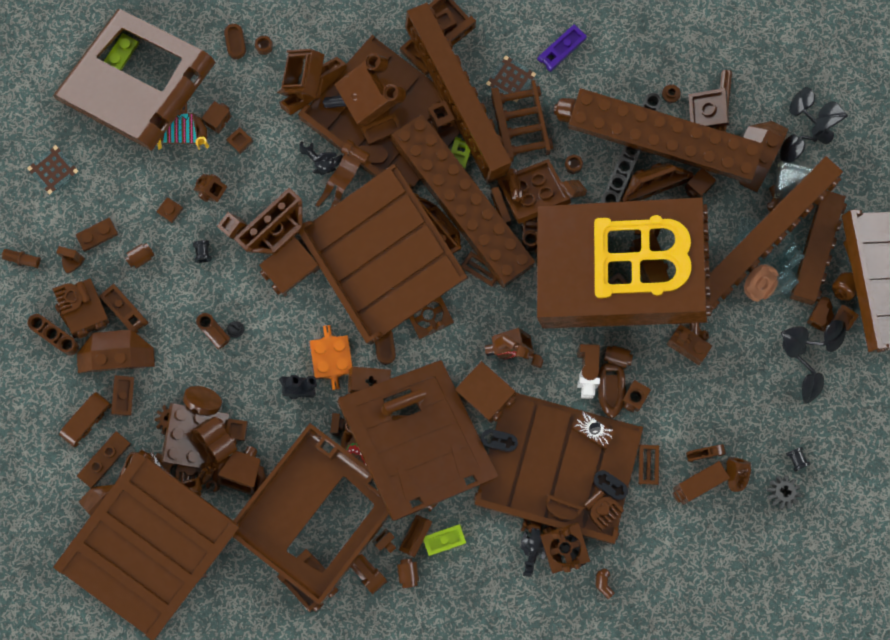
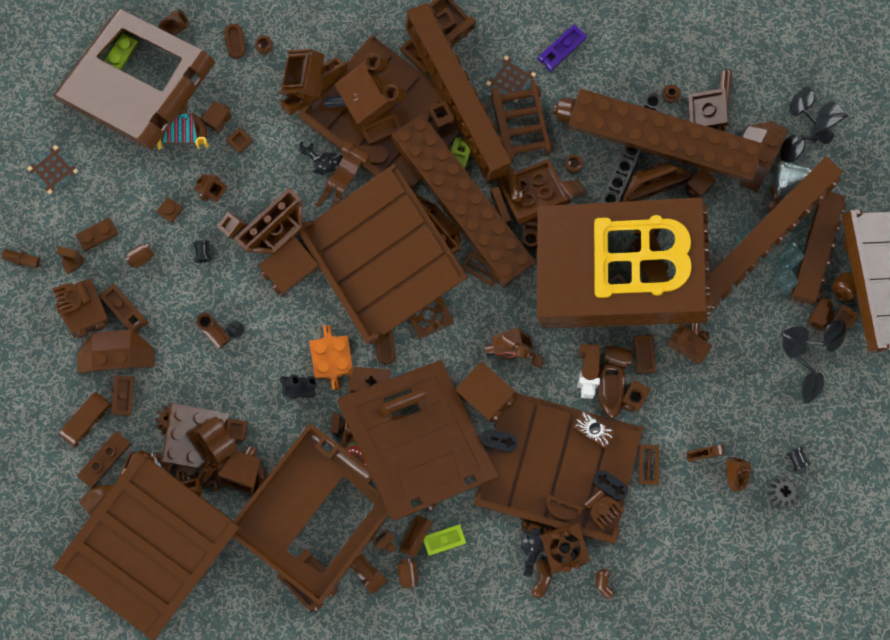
(45, 331): reddish brown beam -> none
(174, 22): none -> reddish brown rock
(202, 399): reddish brown tile -> none
(544, 579): none -> reddish brown arm
(644, 354): none -> reddish brown tile
(700, 483): reddish brown brick -> none
(761, 282): nougat tile -> none

